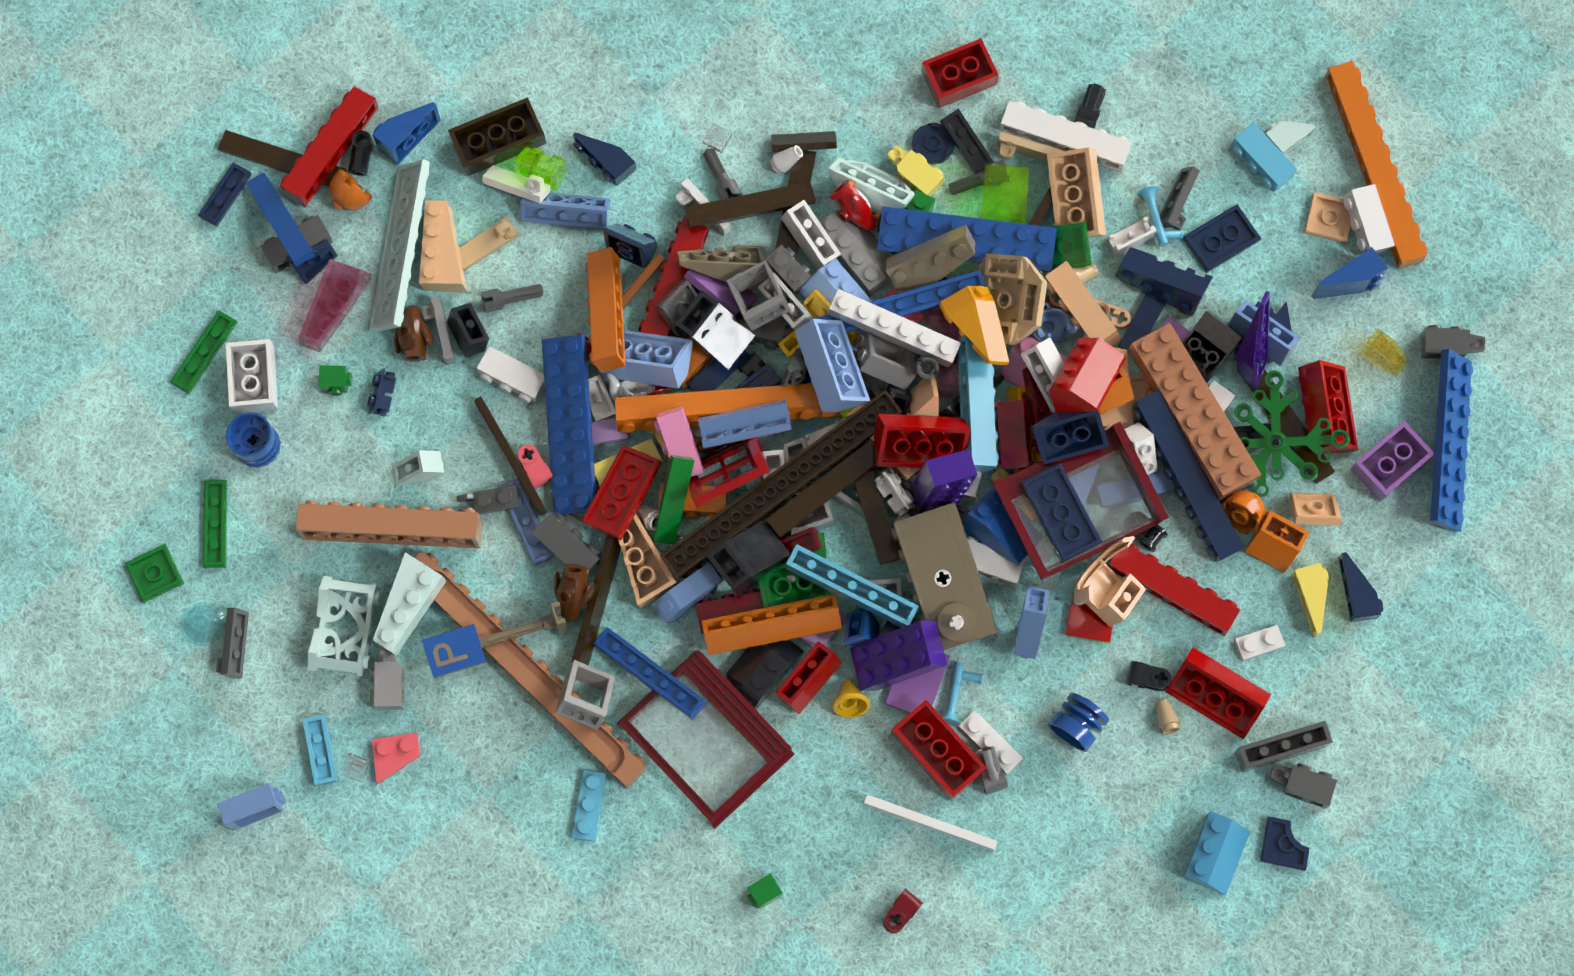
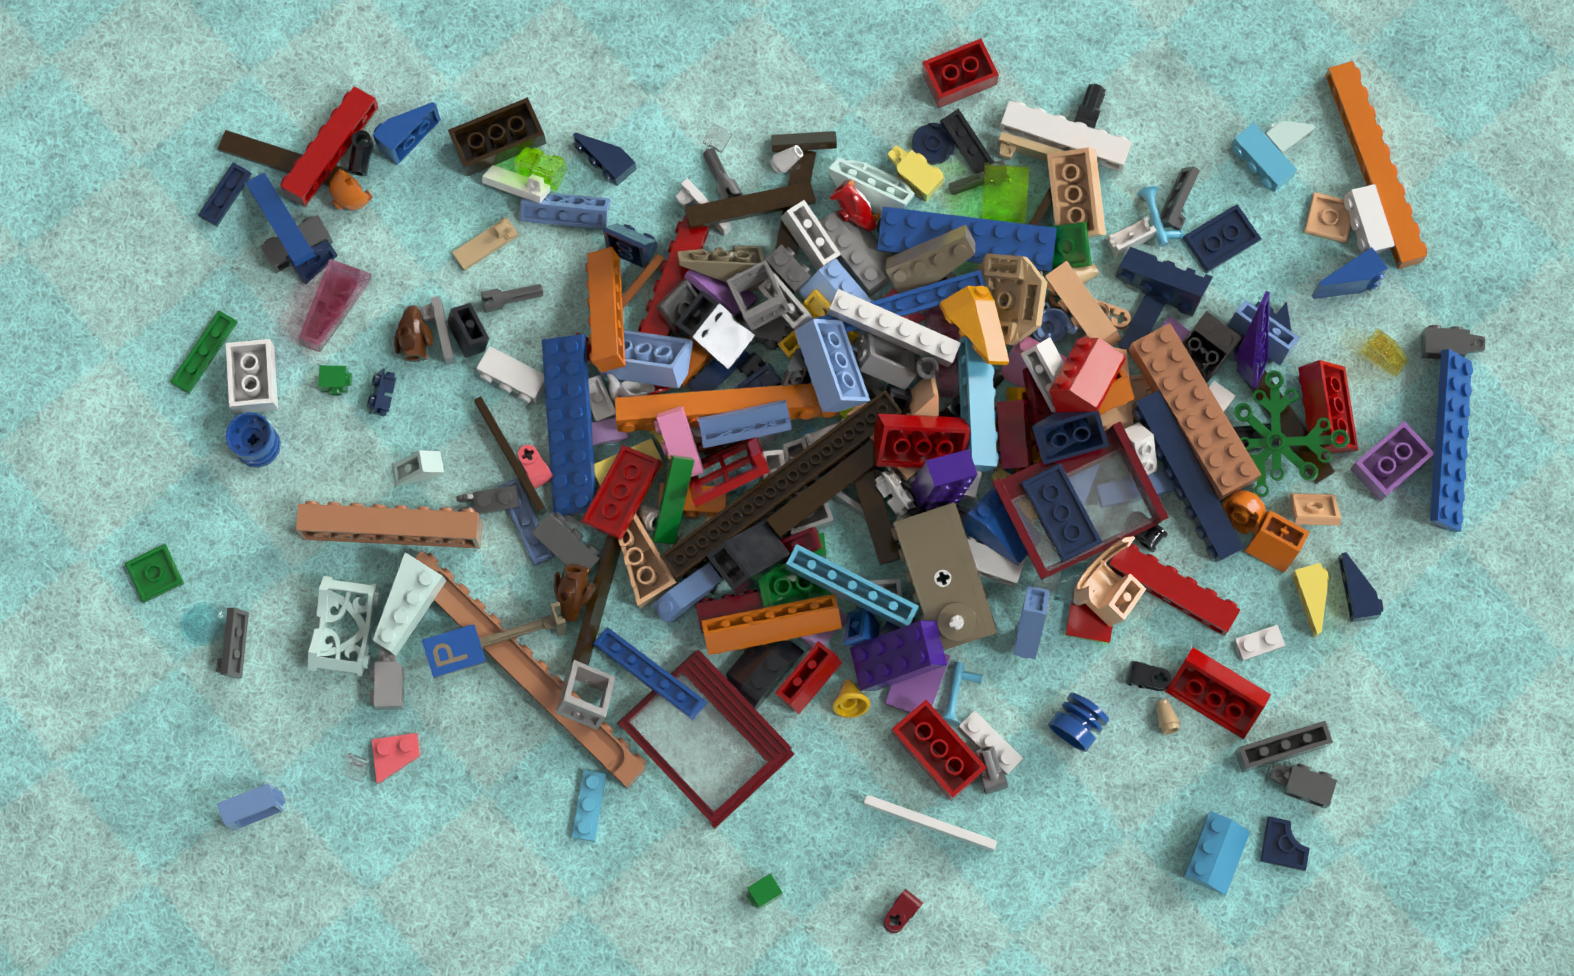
(215, 524): green tile -> none
(320, 750): medium azure plate -> none
(399, 246): light aqua plate -> none
(440, 255): light nougat wedge -> none
(921, 202): green brick -> none

